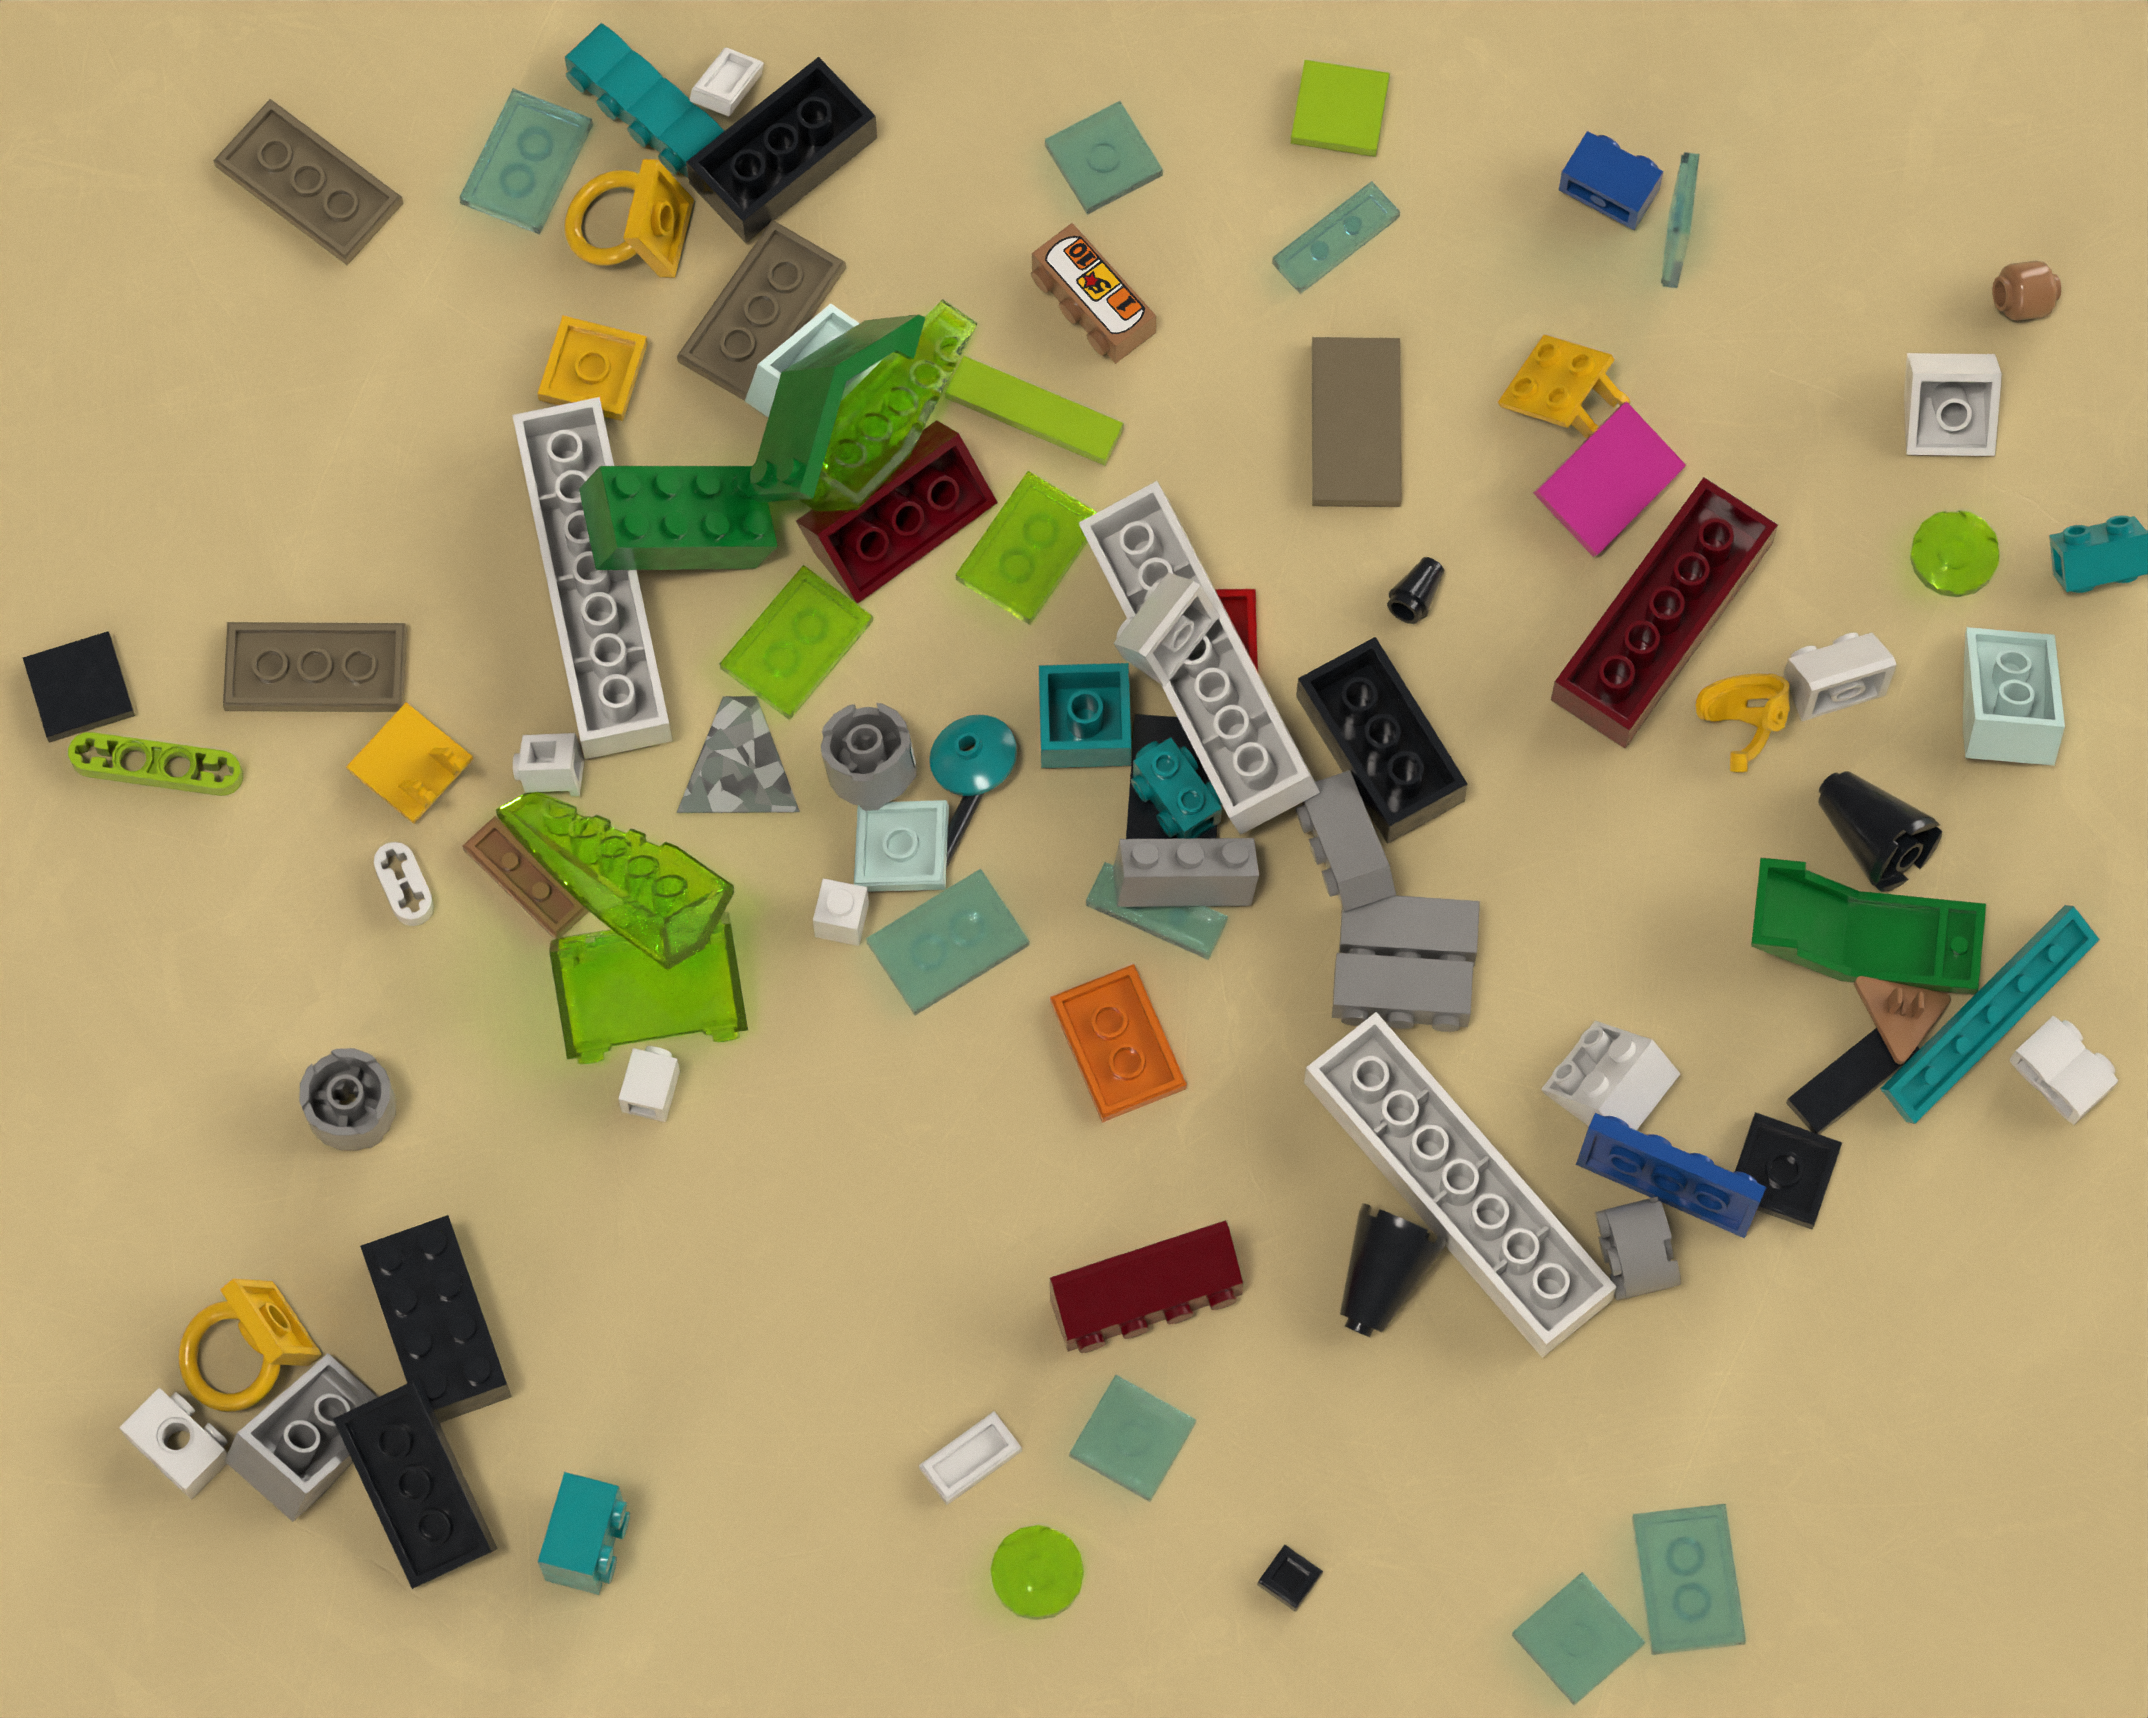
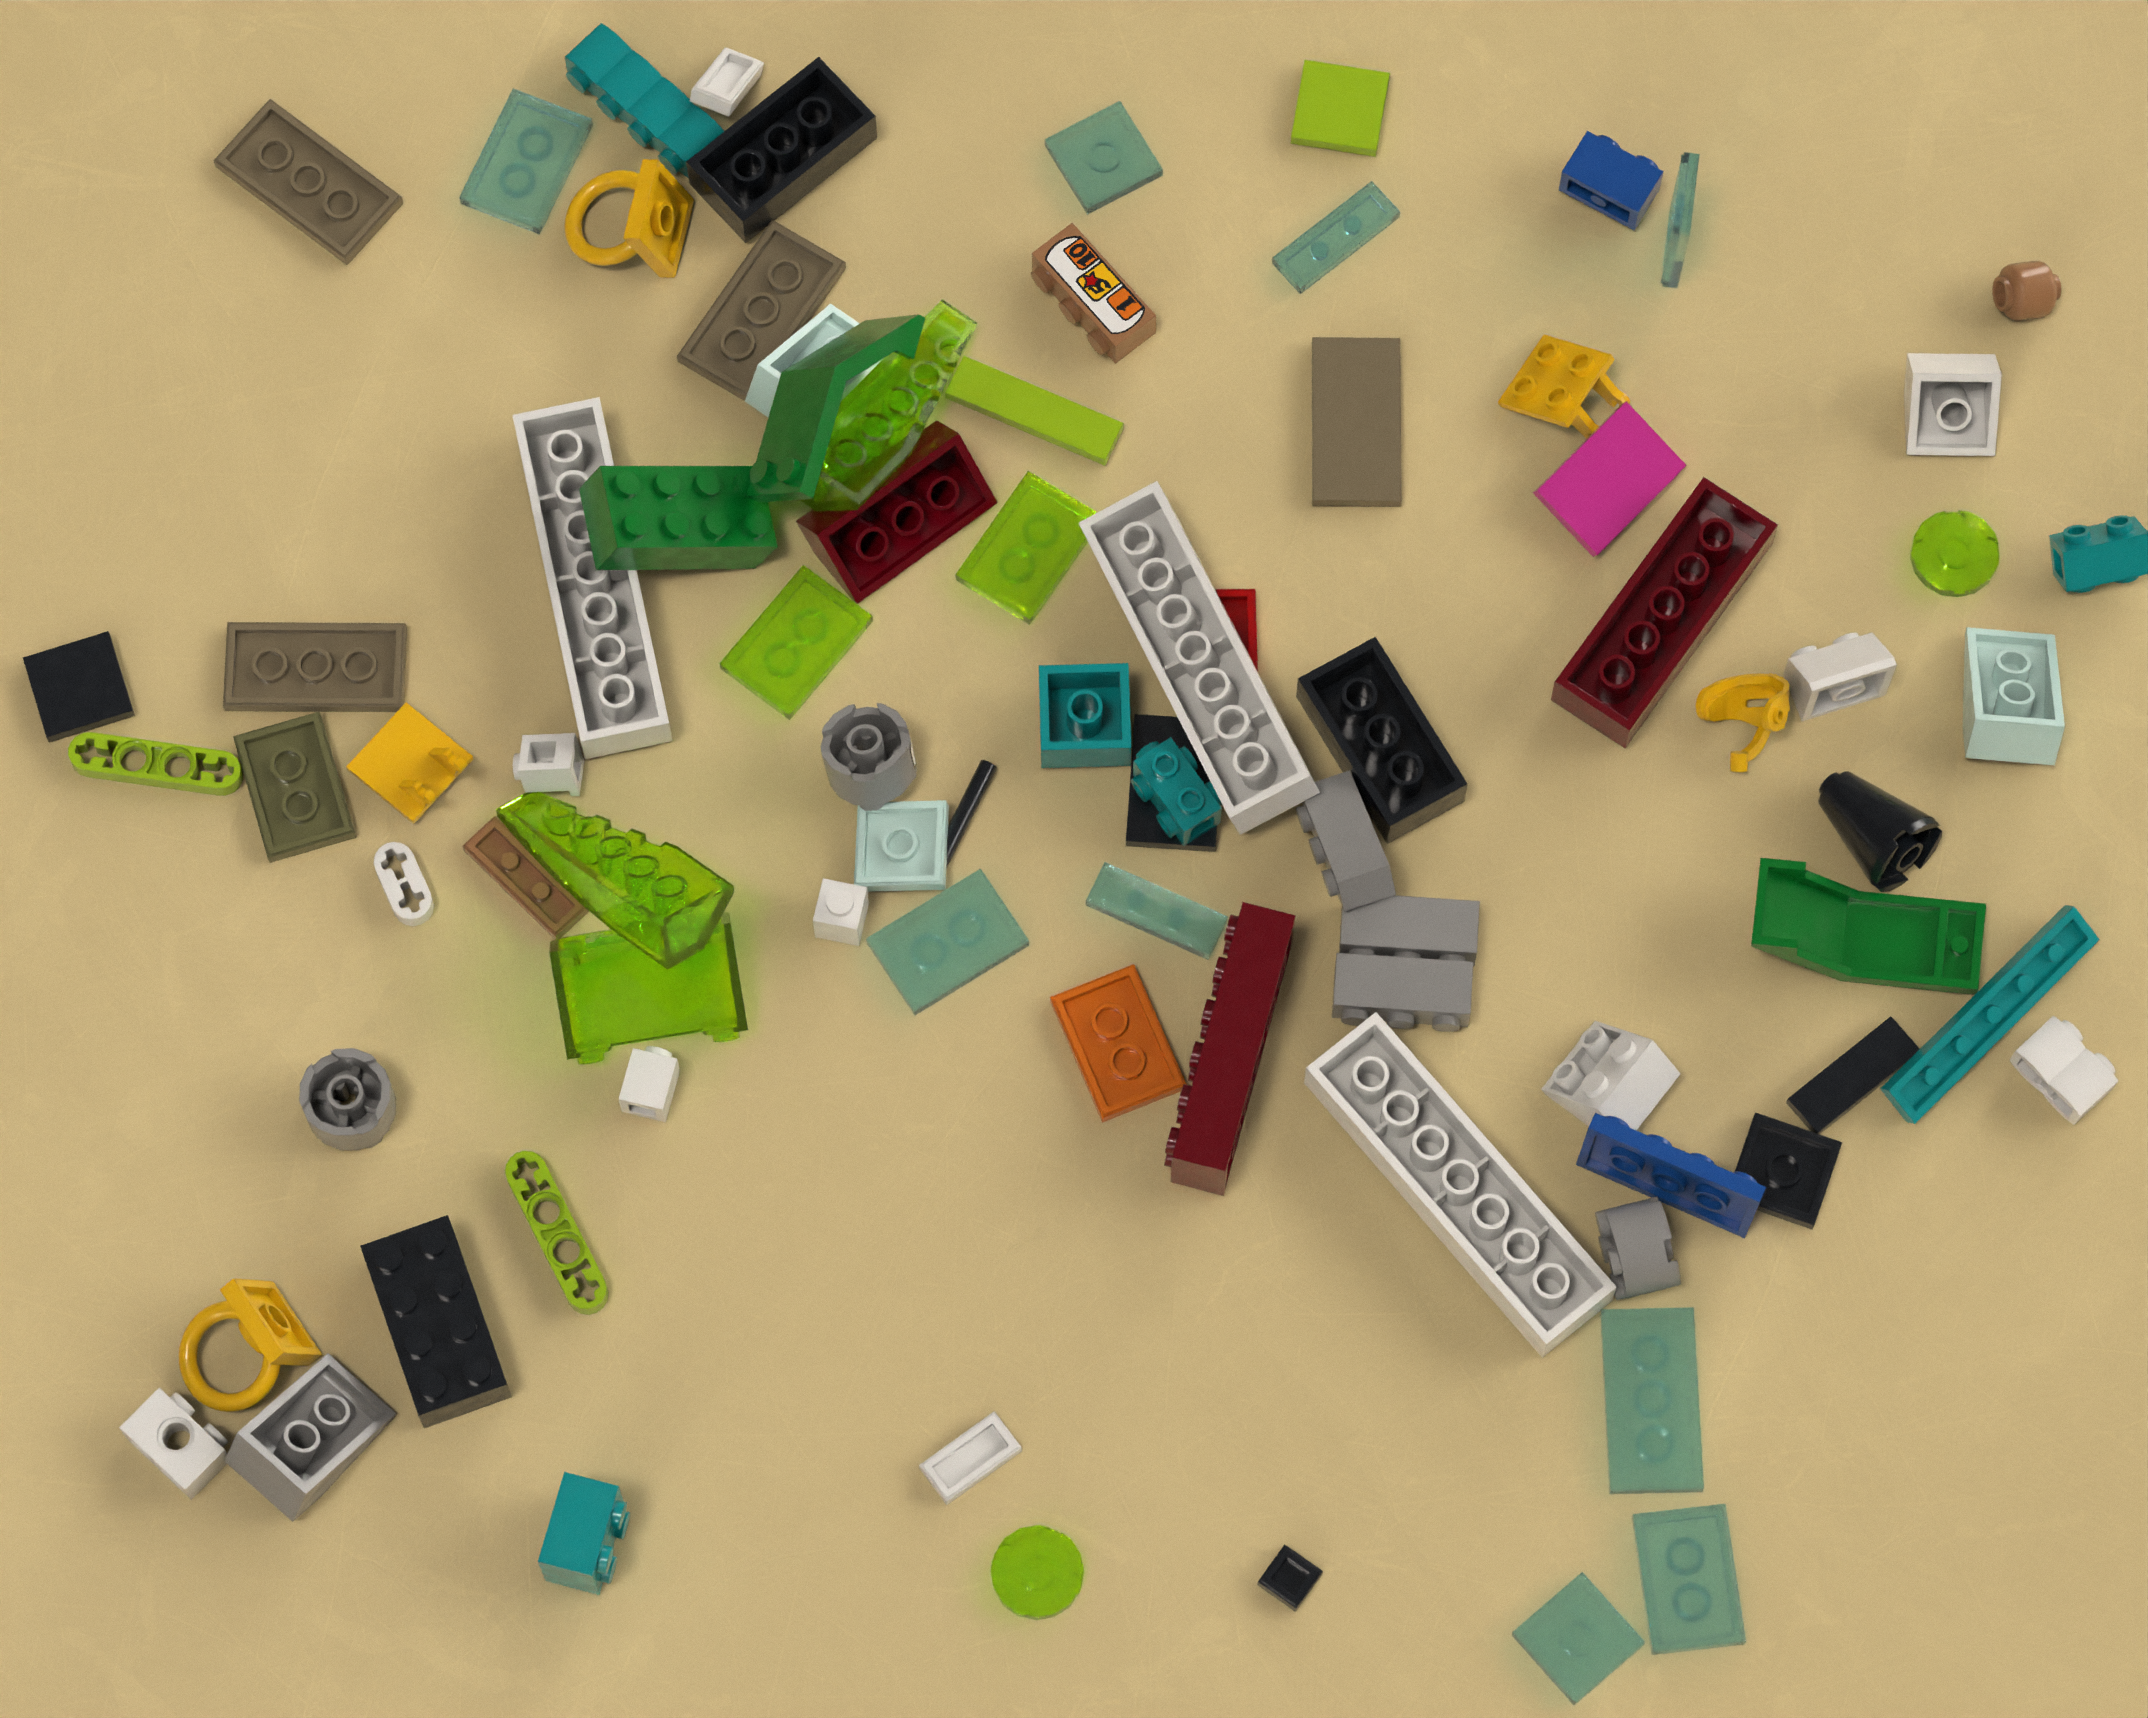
(294, 787): none -> olive tile
(415, 1483): black plate -> none
(560, 1230): none -> lime beam
(592, 363): yellow plate -> none
(738, 765): sticker -> none
(980, 768): teal dish -> none
(1132, 1438): clear light blue tile -> none
(1146, 1287): dark red slope -> none
(1166, 627): white slope -> none
(1185, 872): light grey brick -> none
(1232, 1049): none -> dark red brick
(1384, 1268): black cone -> none
(1415, 592): black cone -> none
(1651, 1400): none -> clear light blue tile
(1900, 1012): medium nougat piece -> none

